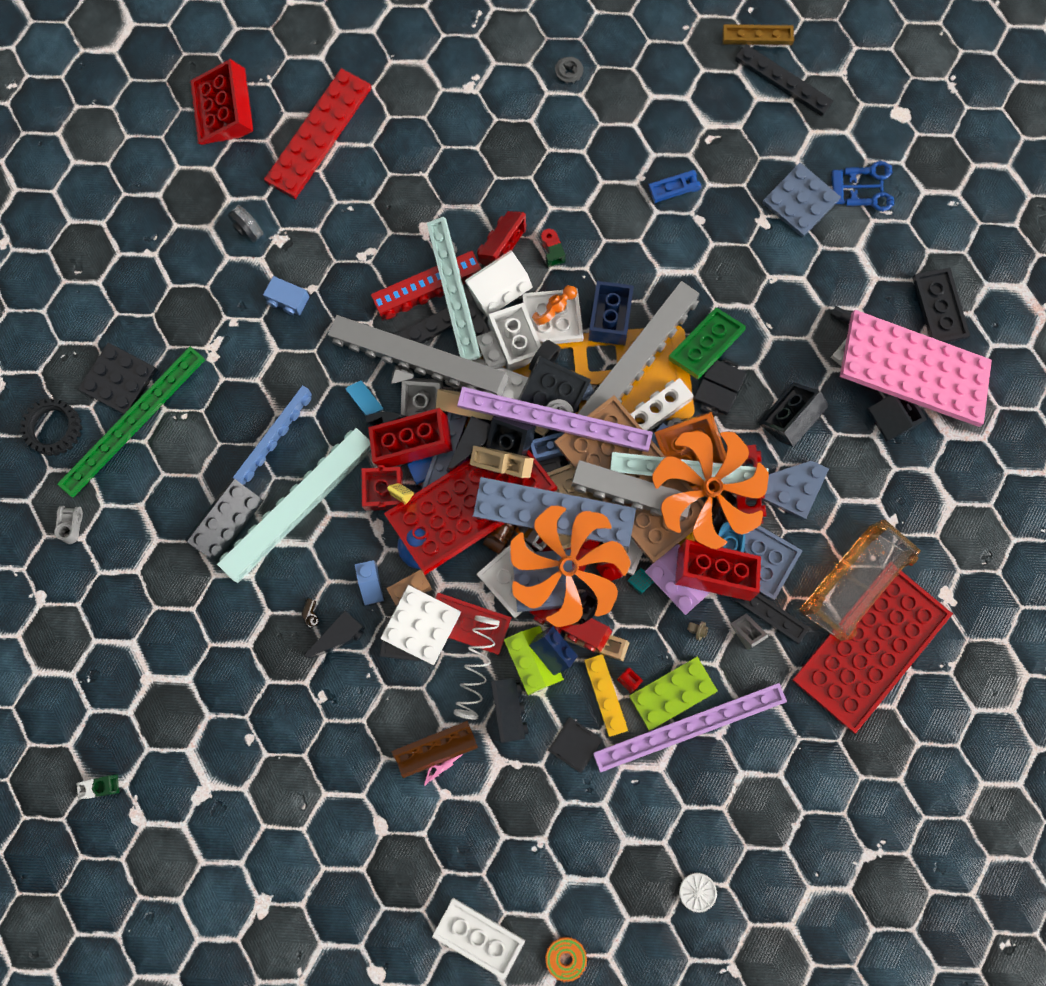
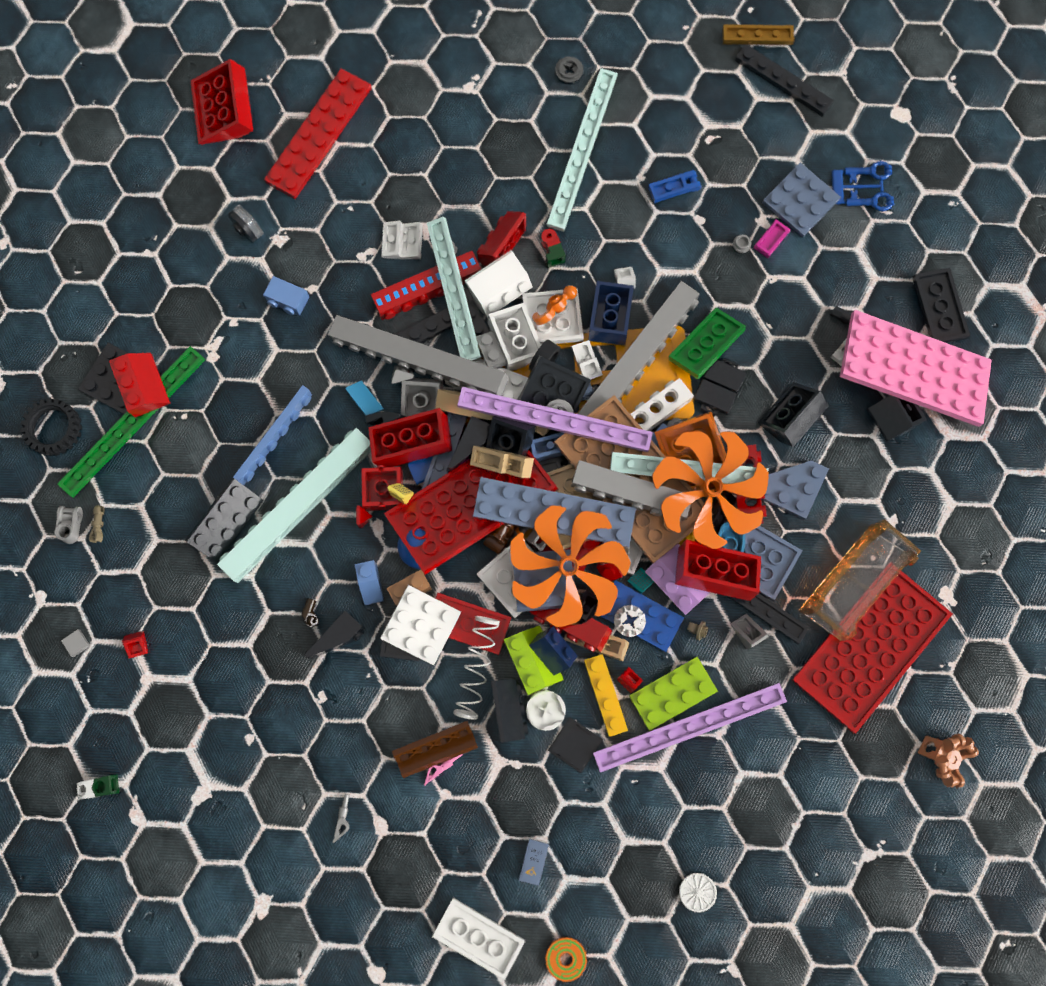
(75, 643): none -> light grey tile
(96, 533): none -> dark tan piece
(135, 644): none -> red slope
(139, 383): none -> red slope
(341, 819): none -> light grey hand
(362, 516): none -> red slope
(402, 240): none -> white slope
(534, 862): none -> sand blue tile
(545, 710): none -> white tile
(582, 150): none -> light aqua plate
(586, 360): none -> white slope
(625, 276): none -> white slope
(627, 629): none -> white gear
(660, 621): none -> blue plate
(742, 243): none -> light grey plate
(772, 238): none -> dark pink tile
(949, 757): none -> nougat piece

